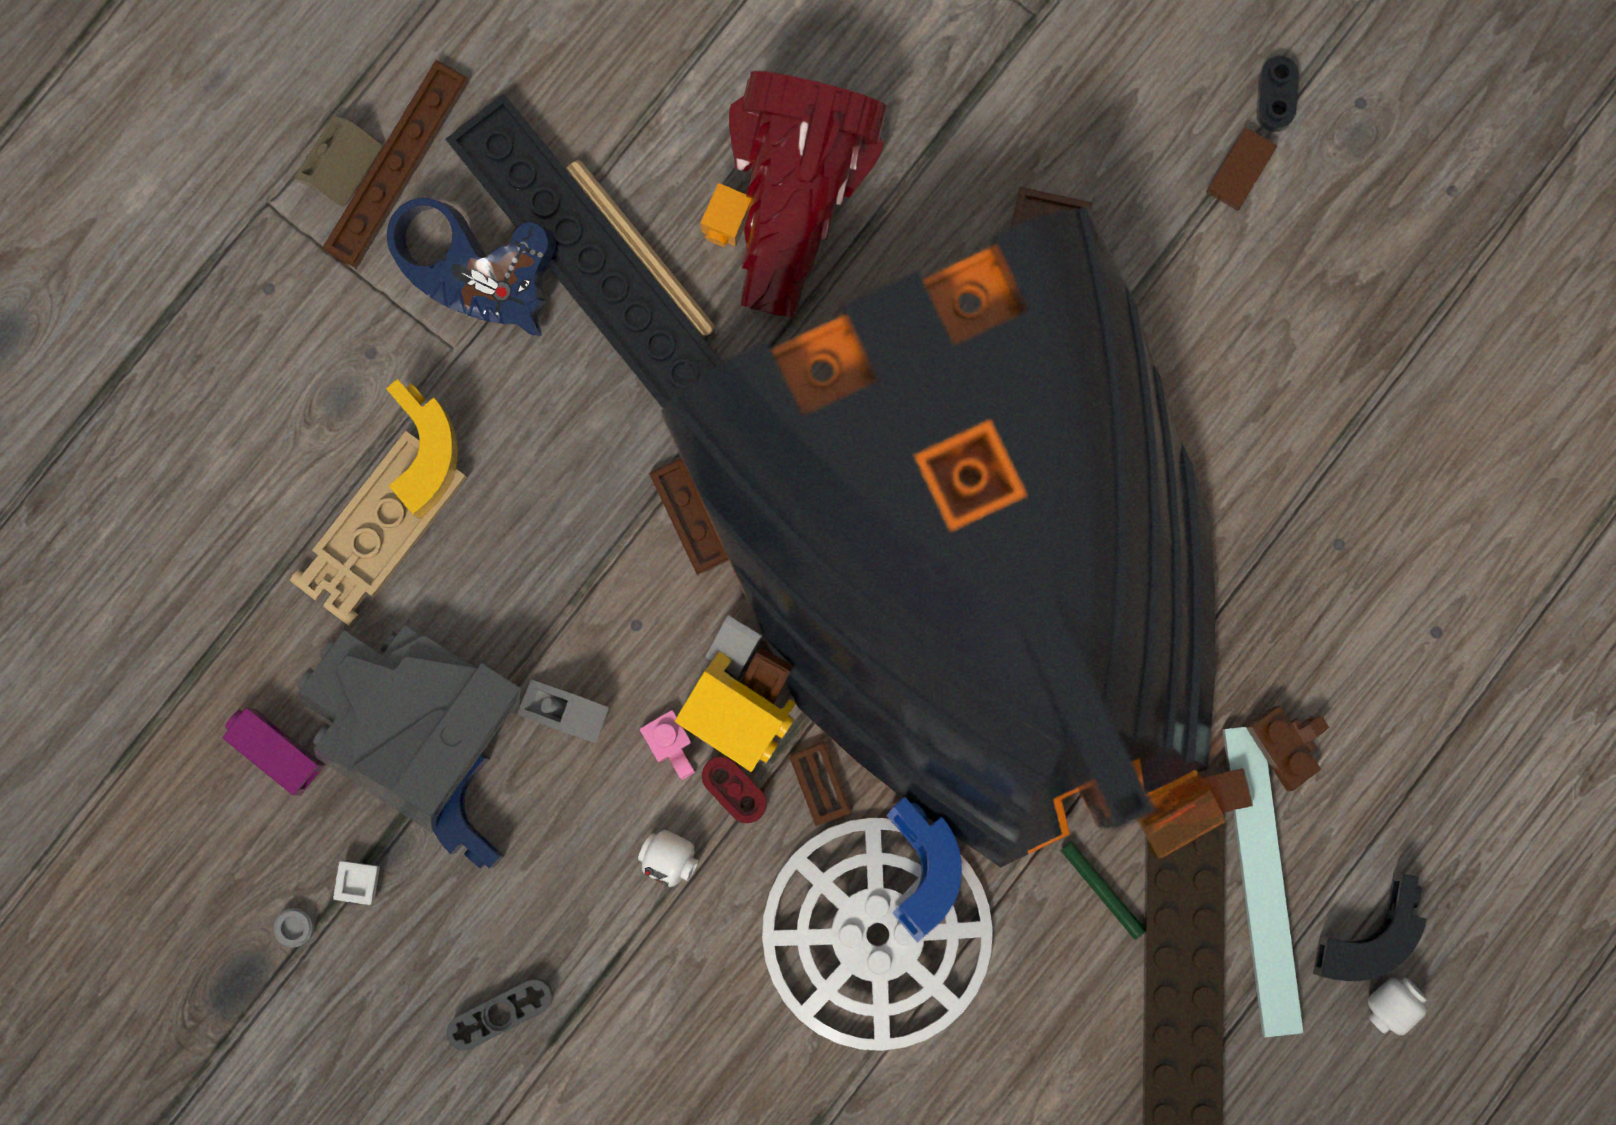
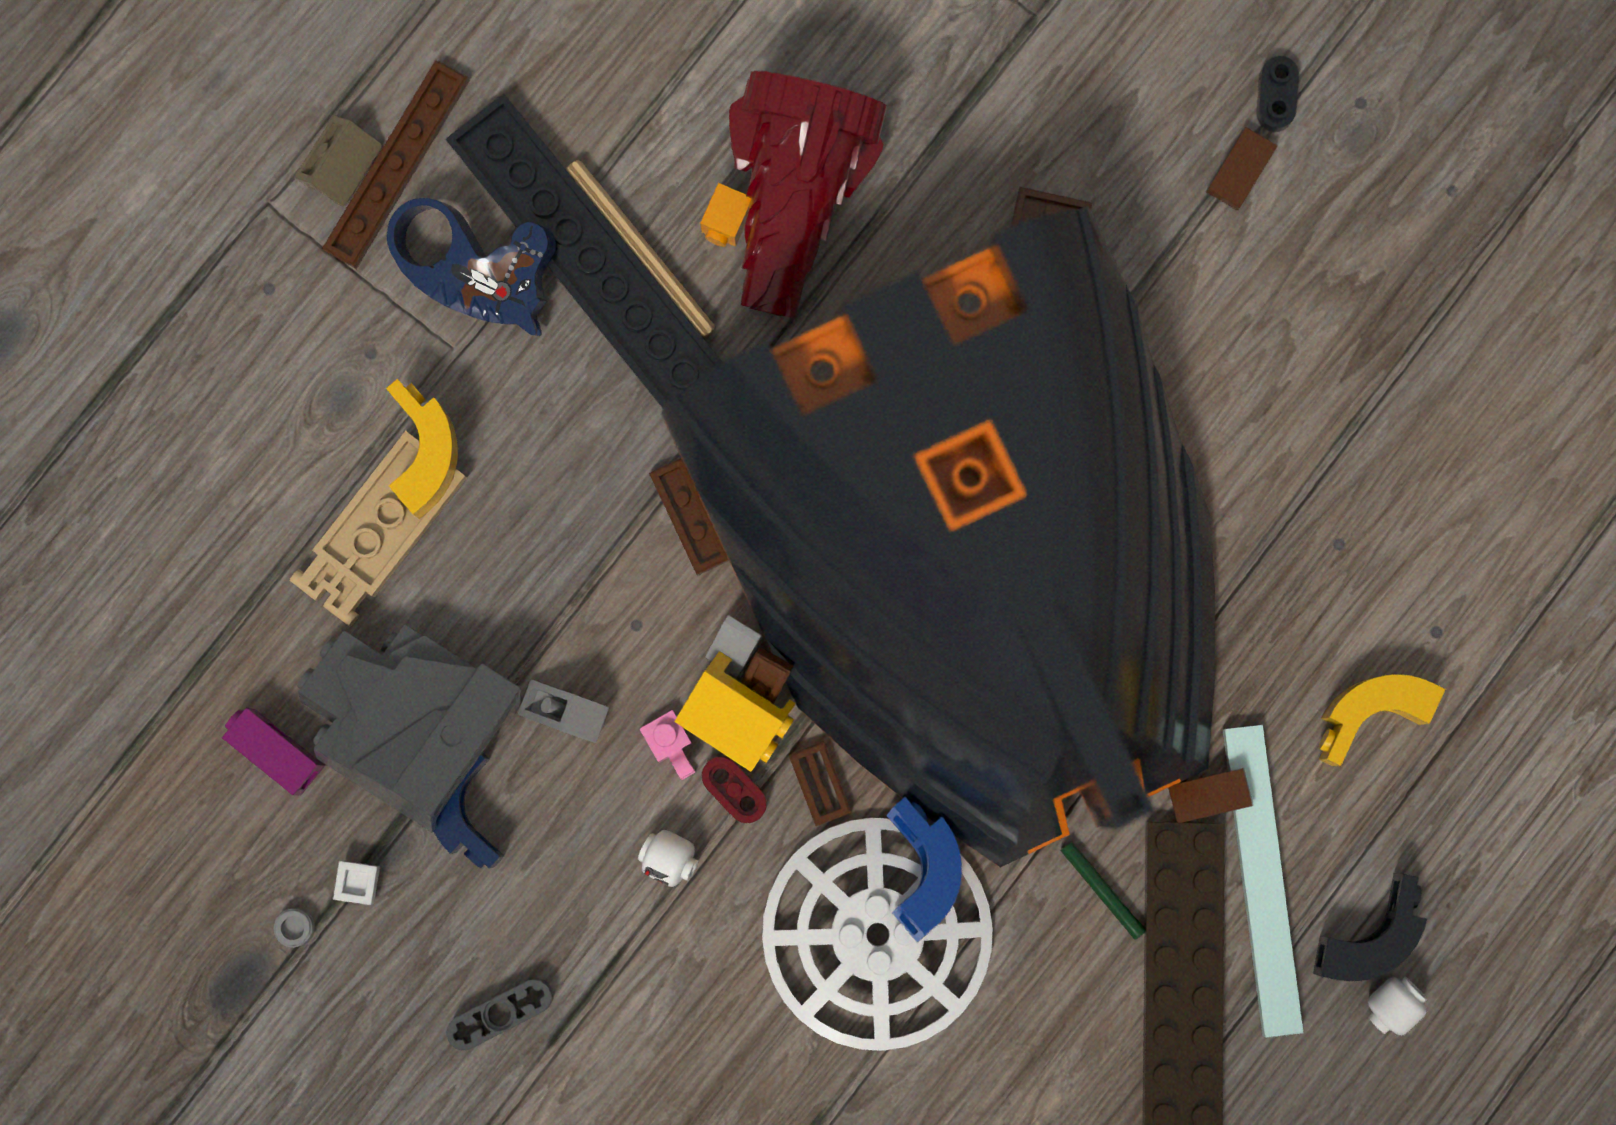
(1182, 814): clear orange panel -> none
(1288, 745): reddish brown hinge -> none
(1400, 694): none -> yellow arch

